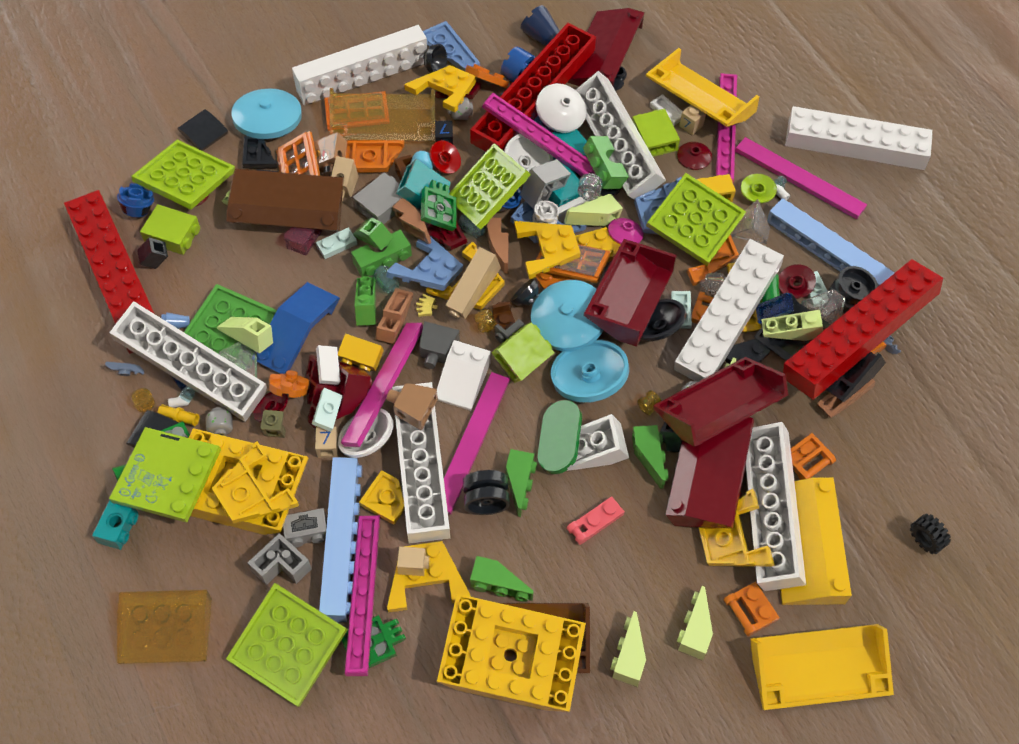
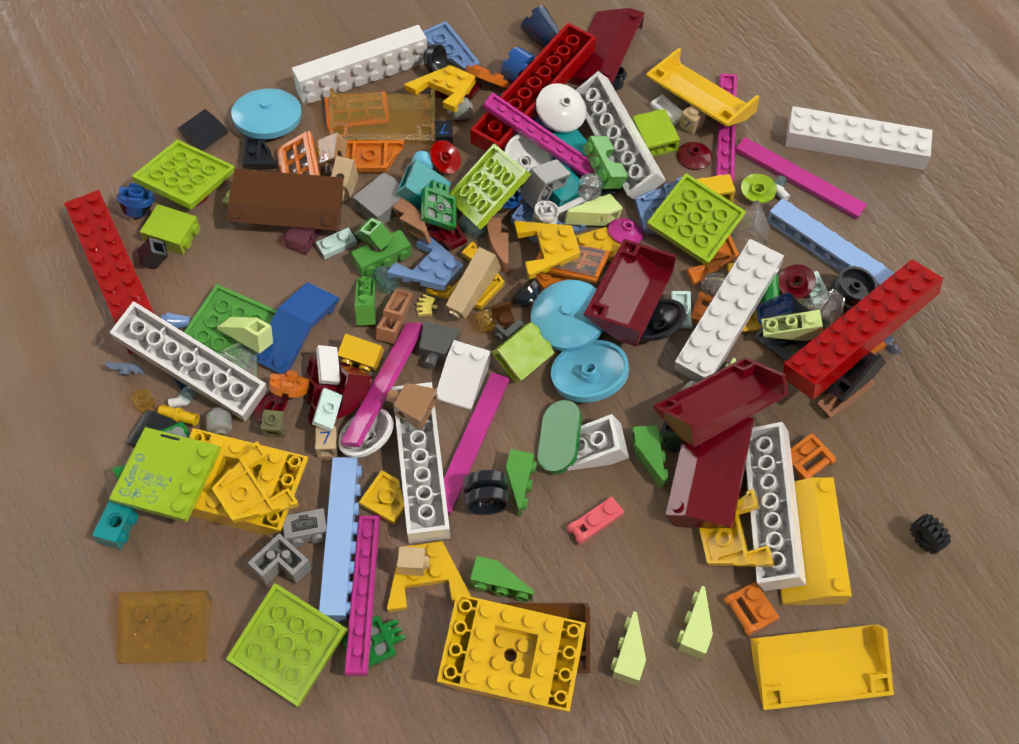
(401, 164): reddish brown bracket -> none
(646, 403): clear yellow wheel -> none
(751, 349): black wing -> none

